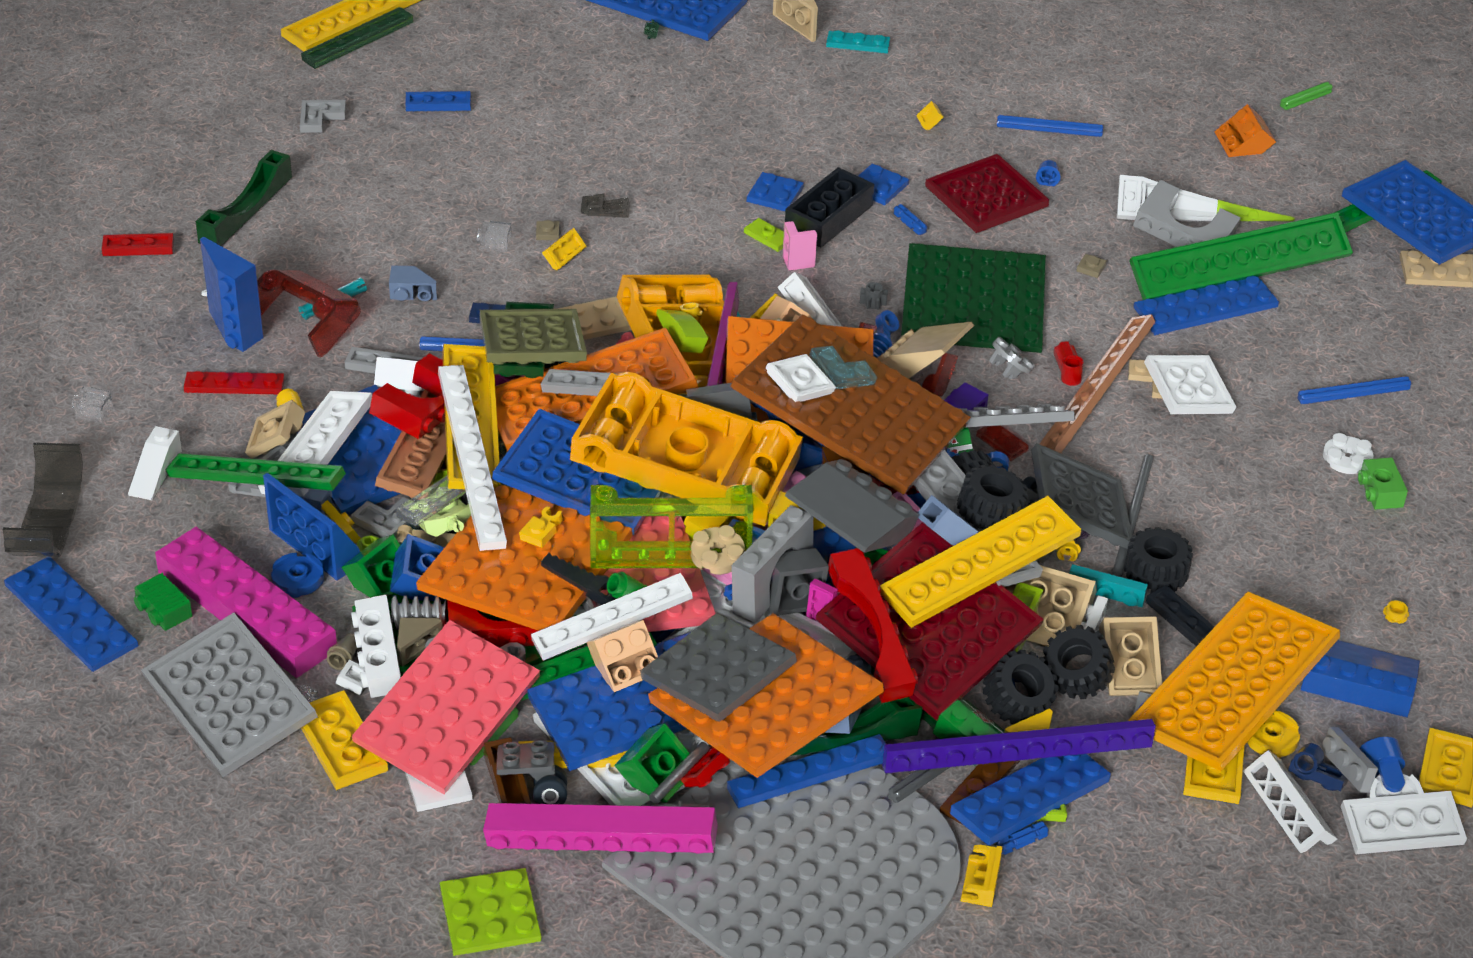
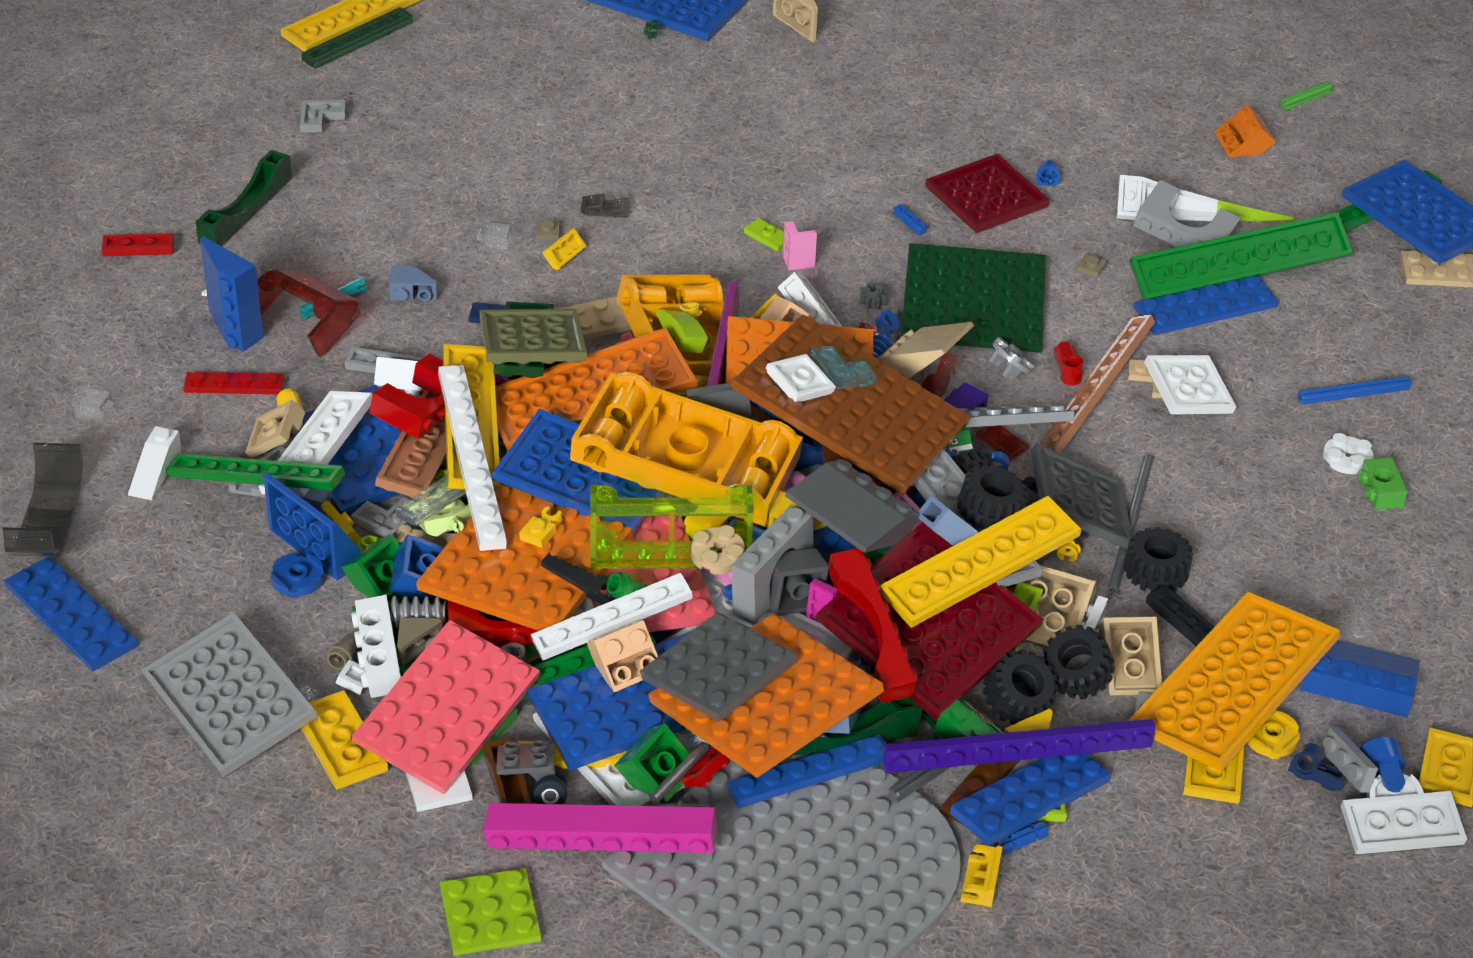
(162, 602): green brick -> none
(229, 585): dark pink brick -> none
(436, 343): blue axle -> none
(438, 101): blue plate -> none
(573, 382): light grey plate -> none
(774, 191): blue plate -> none
(831, 205): black brick -> none
(858, 41): teal plate -> none
(886, 183): blue plate -> none
(929, 116): yellow plate -> none
(1050, 125): blue axle -> none
(1114, 587): teal plate -> none
(1297, 798): white fence -> none
(1396, 612): yellow plate -> none

